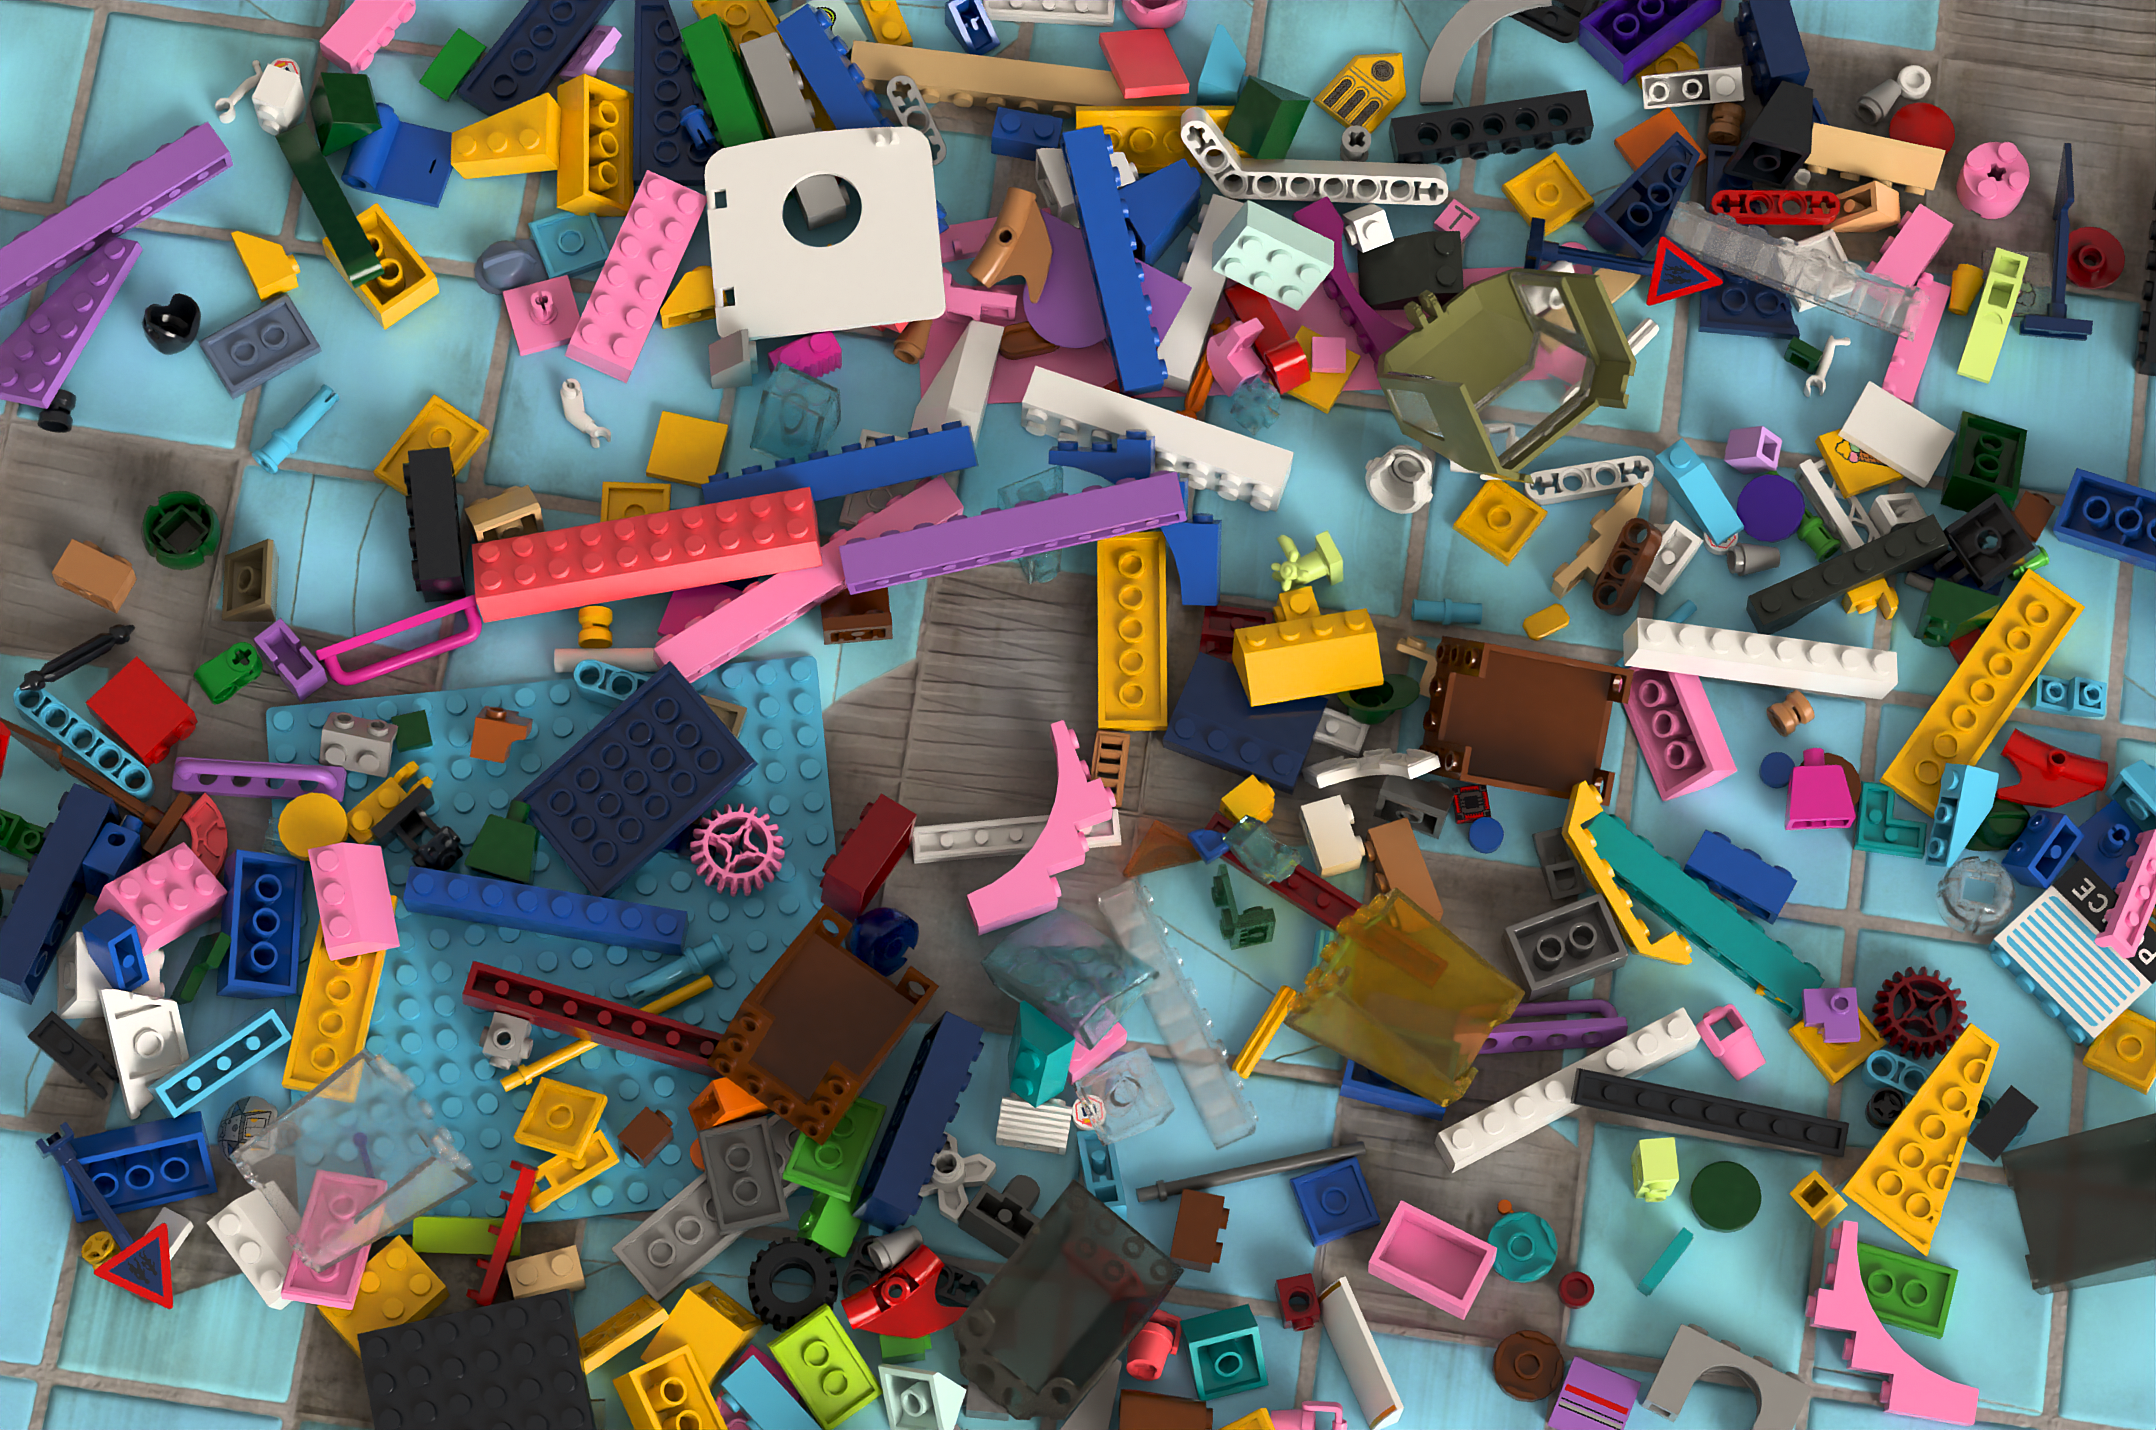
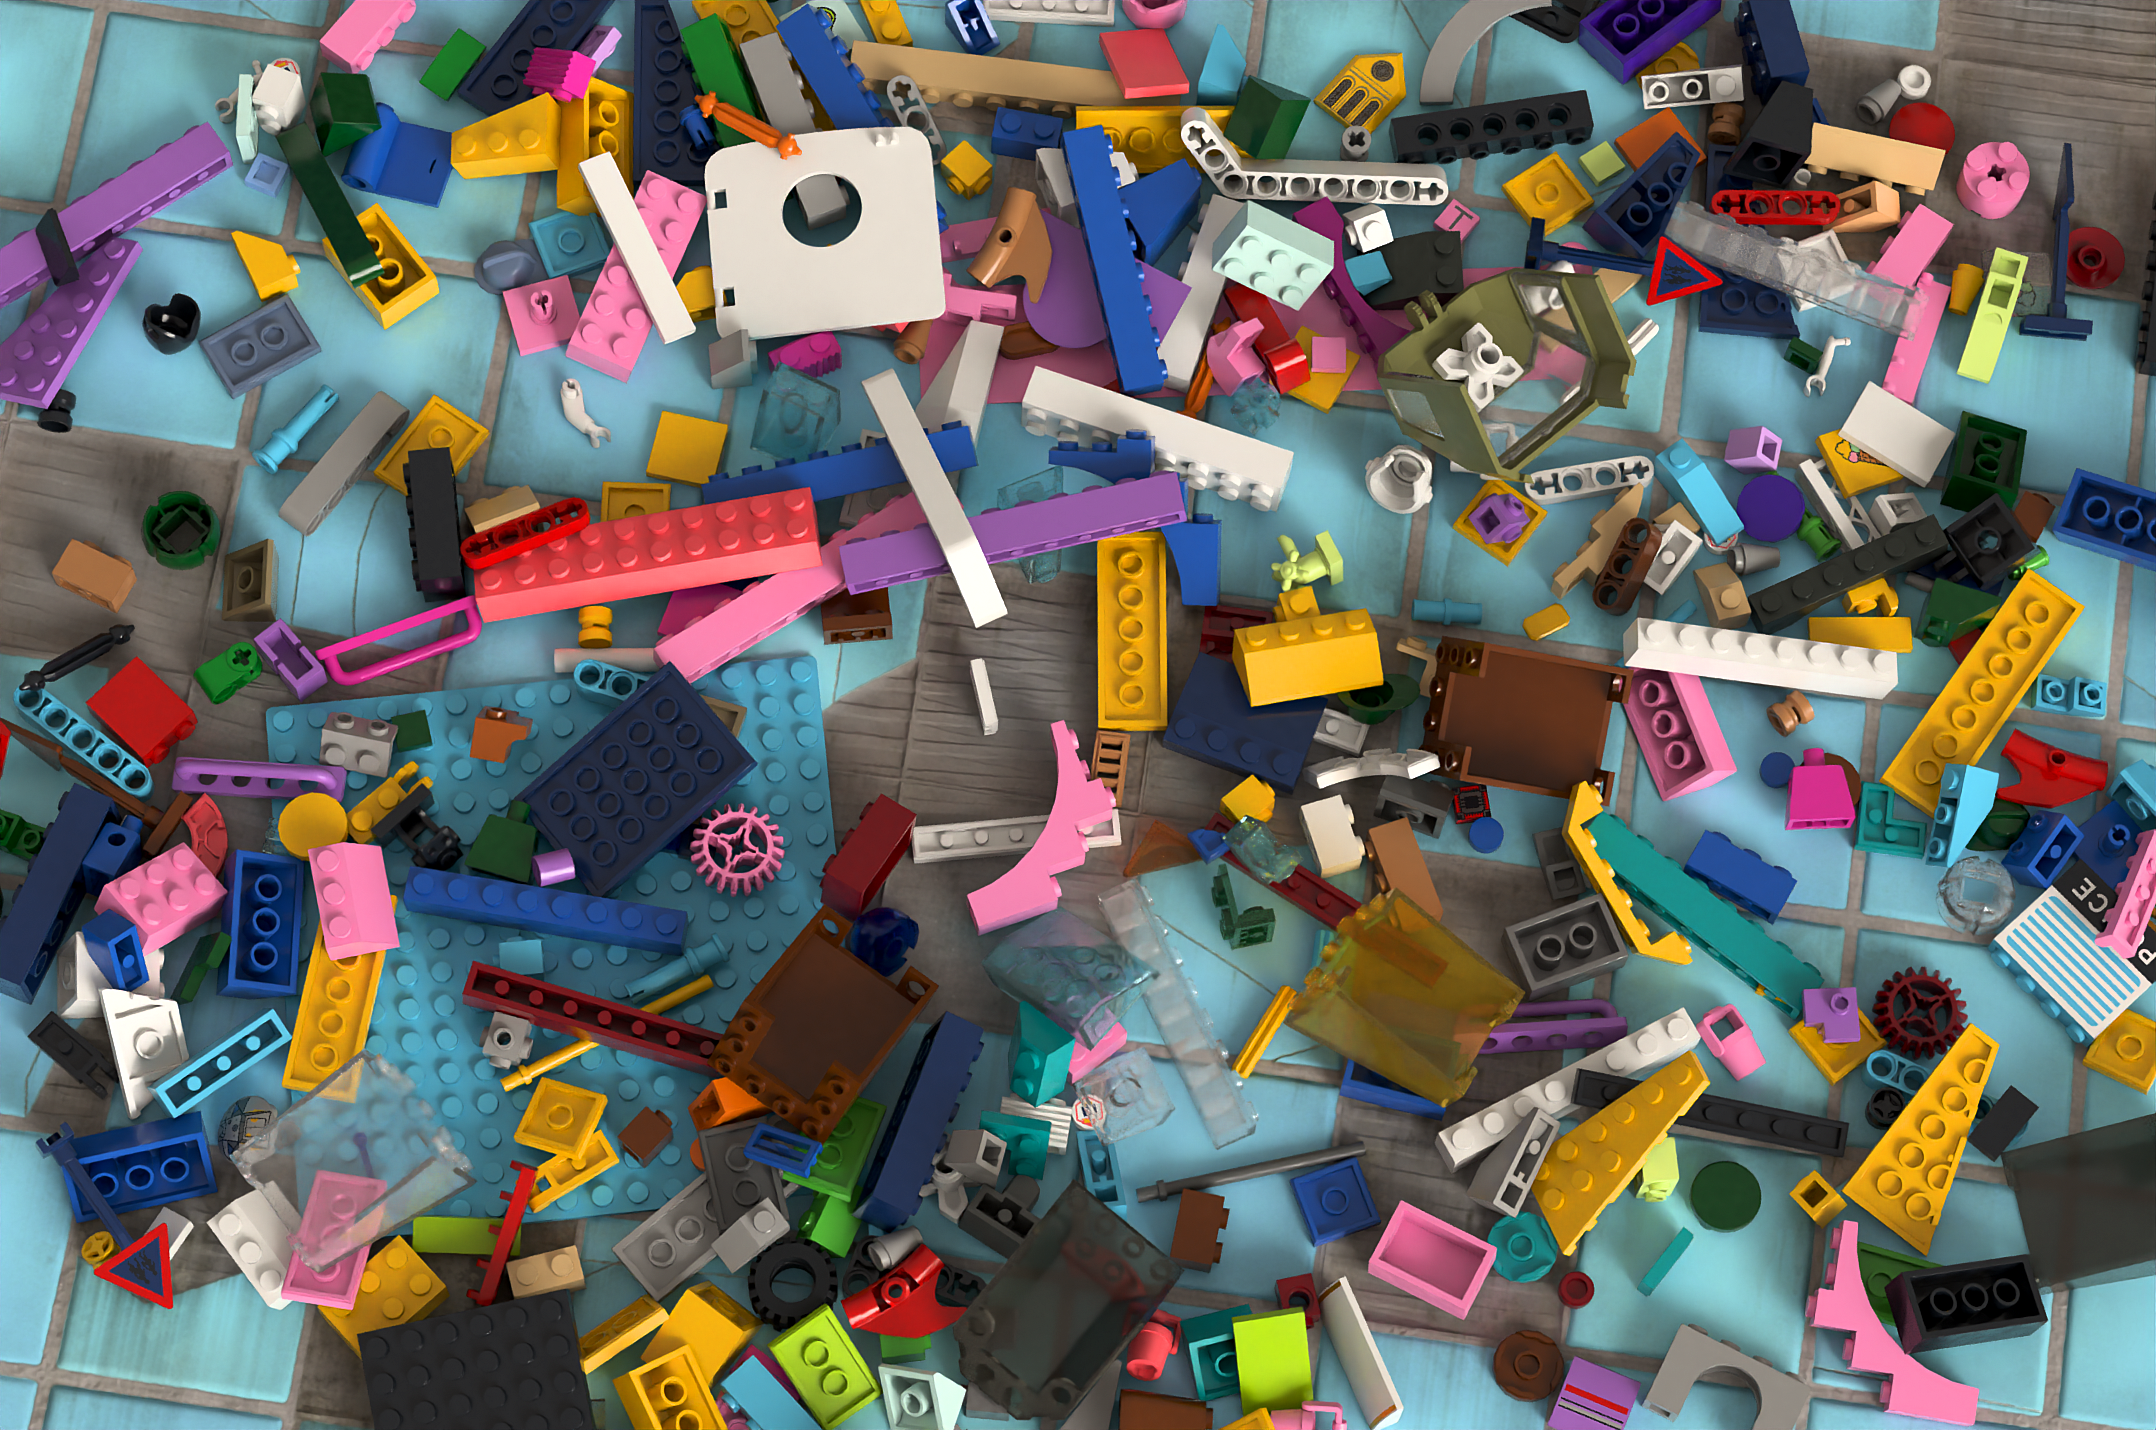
(56, 249): none -> black slope
(247, 122): none -> light aqua tile
(267, 175): none -> light blue tile
(344, 463): none -> light grey beam
(521, 957): none -> medium azure brick
(523, 528): none -> red beam
(553, 867): none -> medium lavender beam
(560, 73): none -> dark pink brick
(636, 247): none -> white tile
(748, 125): none -> orange wheel
(750, 1235): none -> light grey slope
(801, 1169): none -> blue tile
(935, 497): none -> white beam
(966, 171): none -> yellow brick
(976, 1155): none -> light grey slope
(983, 696): none -> white tile
(1024, 1137): none -> teal plate
(1272, 1360): none -> lime tile
(1368, 272): none -> medium azure slope
(1479, 366): none -> white plant
(1499, 518): none -> medium lavender brick
(1513, 1165): none -> light grey slope
(1601, 163): none -> yellowish green tile
(1607, 1150): none -> yellow wing
(1680, 514): none -> tan tile
(1722, 596): none -> tan slope
(1876, 633): none -> yellow tile
(1965, 1304): none -> black brick

